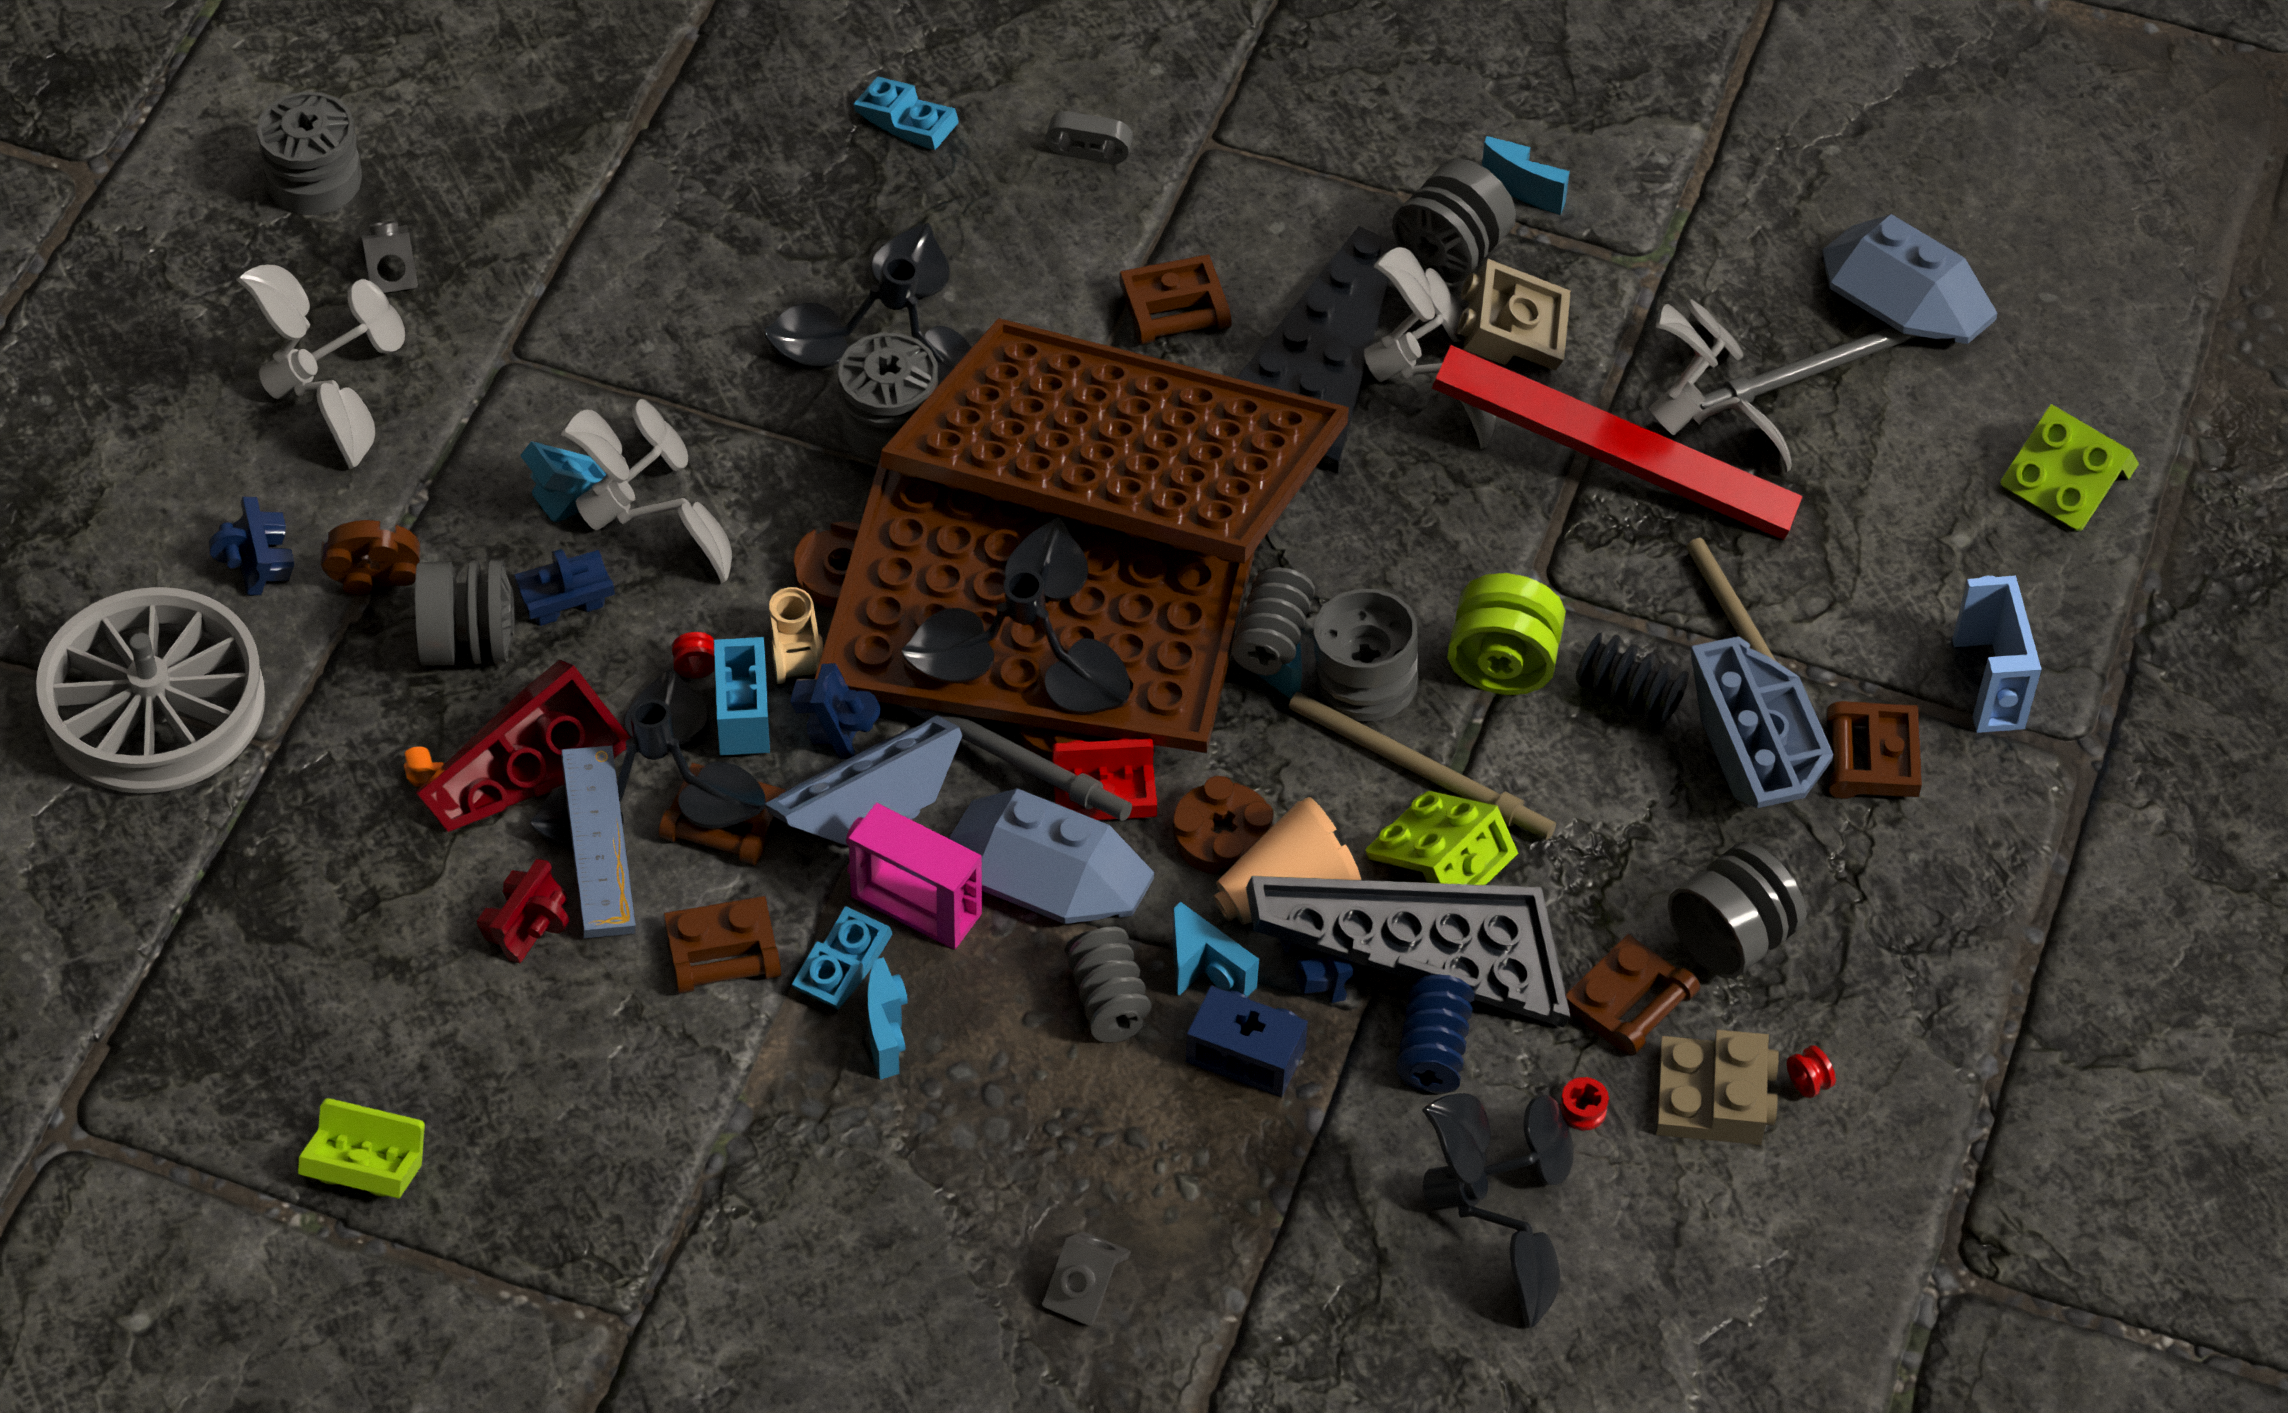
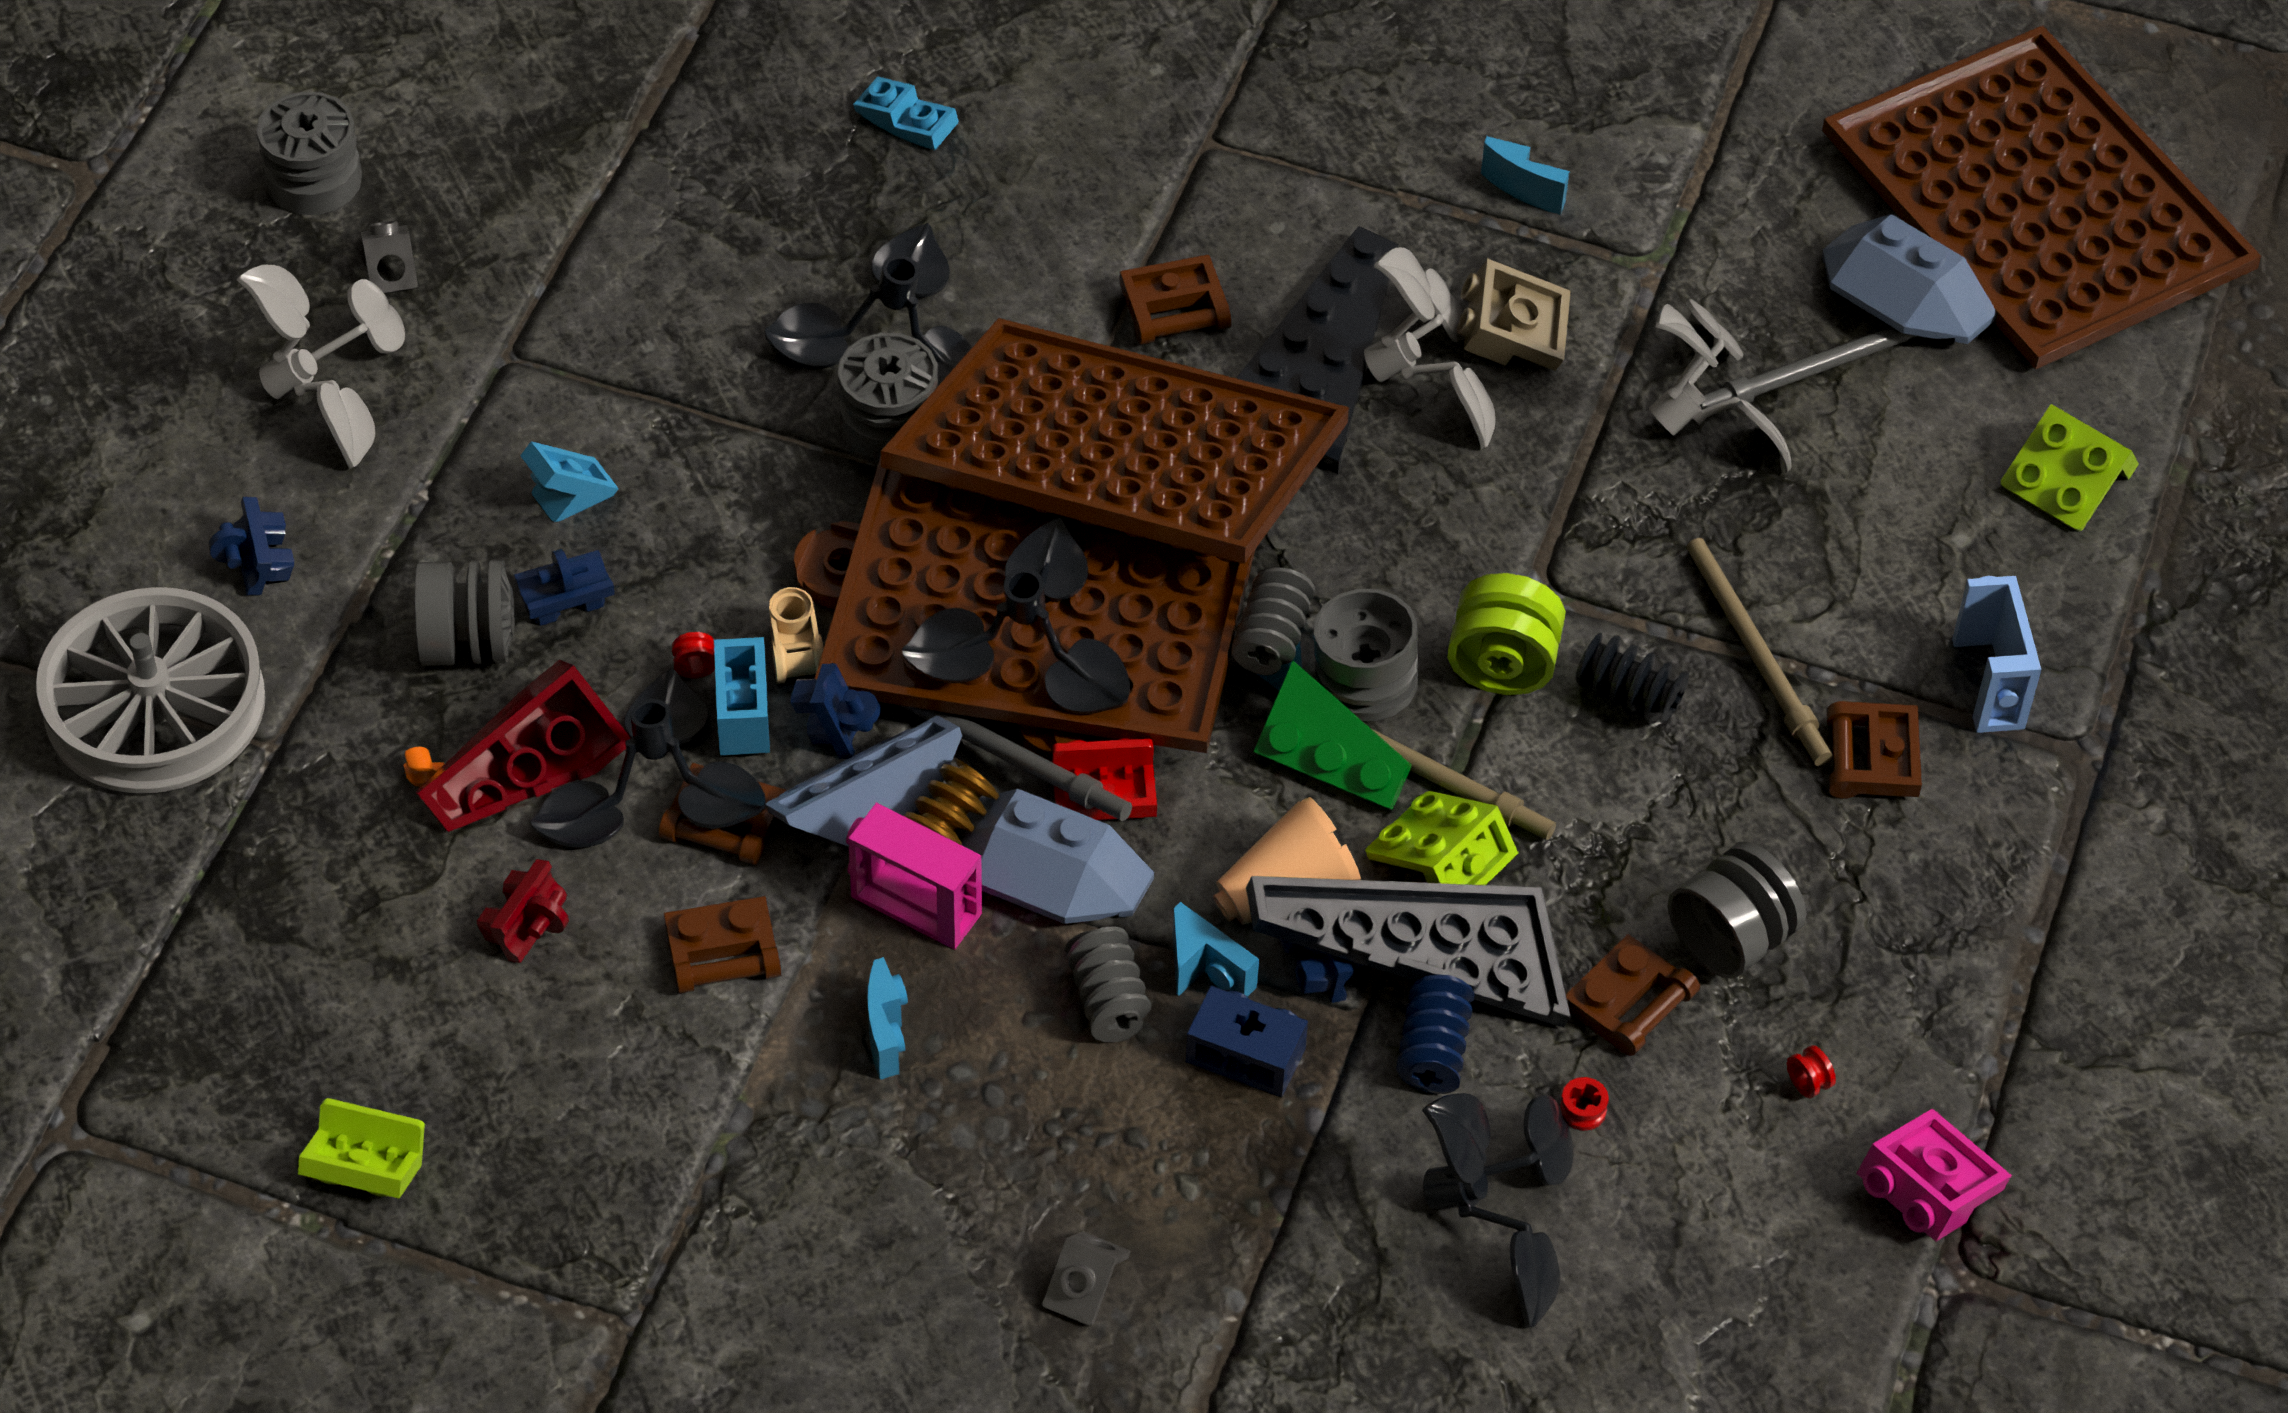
(370, 557): reddish brown plate -> none
(598, 842): sand blue tile -> none
(613, 494): light grey plant -> none
(844, 958): dark azure slope -> none
(953, 800): none -> pearl gold piece
(1089, 137): dark grey beam -> none
(1219, 802): reddish brown plate -> none
(1329, 742): none -> green wing
(1455, 219): dark grey wheel -> none
(1617, 442): red tile -> none
(1717, 1087): dark tan plate -> none
(1758, 723): sand blue wedge -> none
(1931, 1174): none -> dark pink plate
(2043, 194): none -> reddish brown plate

